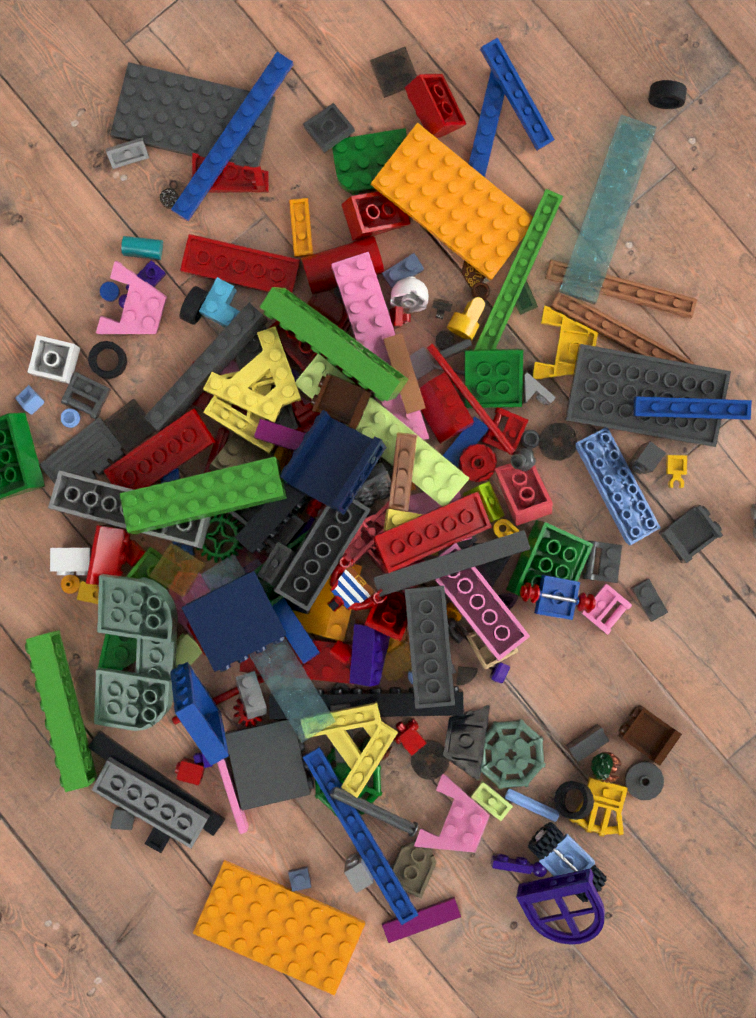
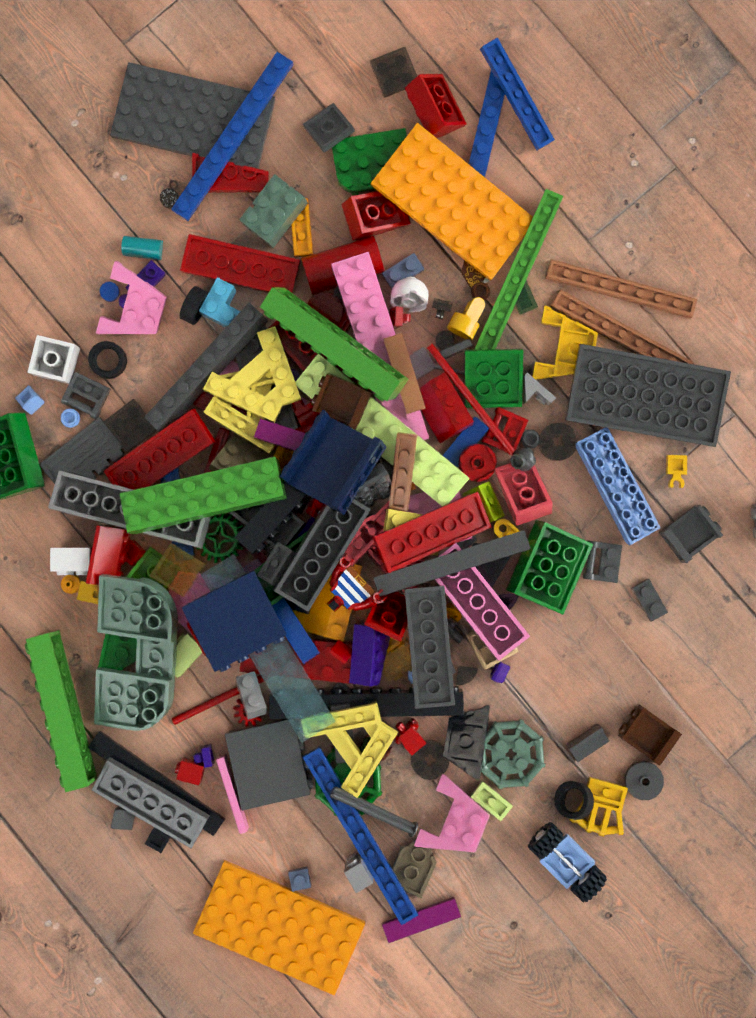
(127, 153): light grey plate -> none
(198, 713): blue window -> none
(257, 179): red plate -> none
(273, 211): none -> sand green piece
(519, 865): dark purple plate -> none
(532, 805): light blue axle -> none
(556, 888): dark purple window -> none
(557, 597): blue plate -> none
(603, 766): dark green piece -> none
(605, 599): bright pink plate -> none
(607, 209): clear light blue plate -> none
(646, 458): dark grey brick -> none
(667, 94): black tyre -> none
(692, 408): blue plate -> none

